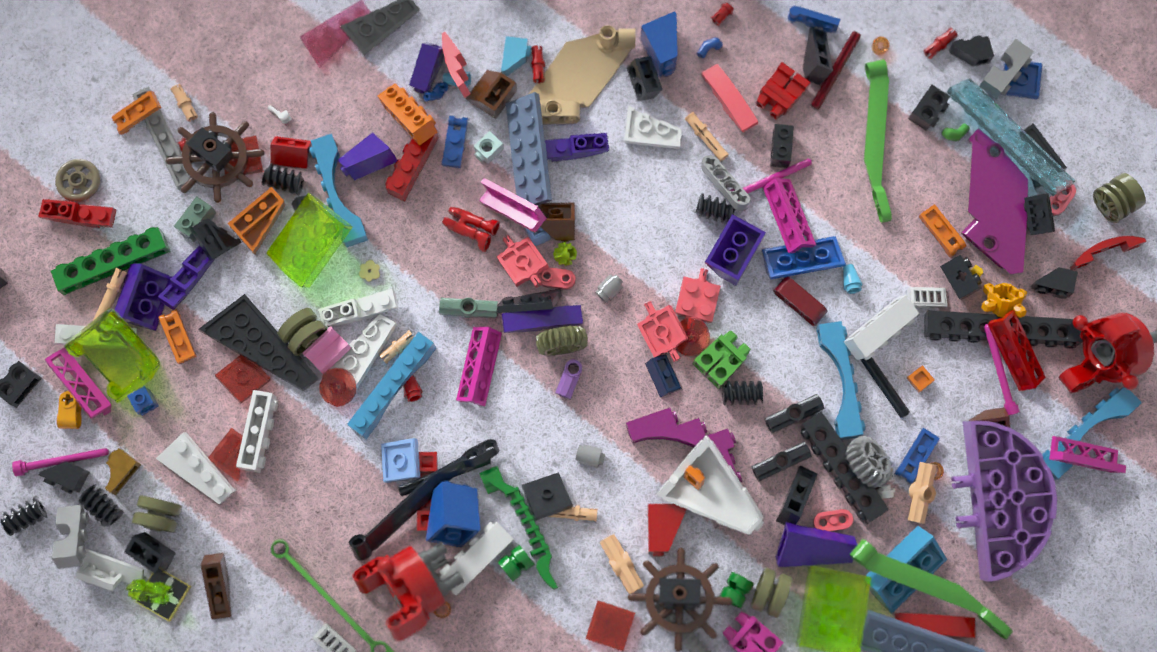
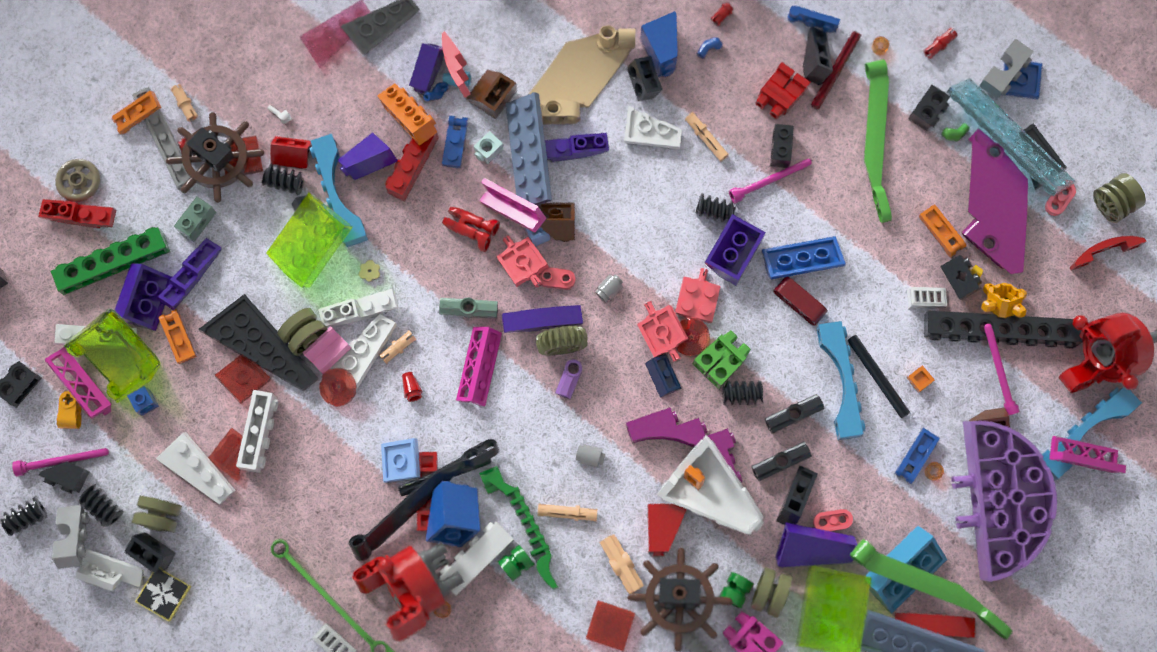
(112, 291): light nougat pin -> none
(122, 468): pearl gold arch -> none
(140, 589): clear neon green hinge -> none
(213, 239): black wing -> none
(216, 585): reddish brown slope -> none
(257, 219): orange wedge -> none
(375, 405): dark azure arch -> none
(515, 54): medium azure slope -> none
(530, 302): black wing -> none
(537, 64): red pin -> none
(547, 496): black plate -> none
(565, 253): lime gear -> none
(729, 181): light grey beam -> none
(730, 98): coral slope -> none
(786, 215): dark pink fence -> none
(820, 424): black brick -> none
(851, 280): medium azure cone -> none
(869, 461): light grey gear -> none
(881, 327): white brick -> none
(886, 491): white plate -> none
(922, 492): light nougat piece -> none
(973, 51): black slope -> none
(1015, 352): red fence -> none
(1039, 214): black bracket -> none
(1058, 282): black slope -> none

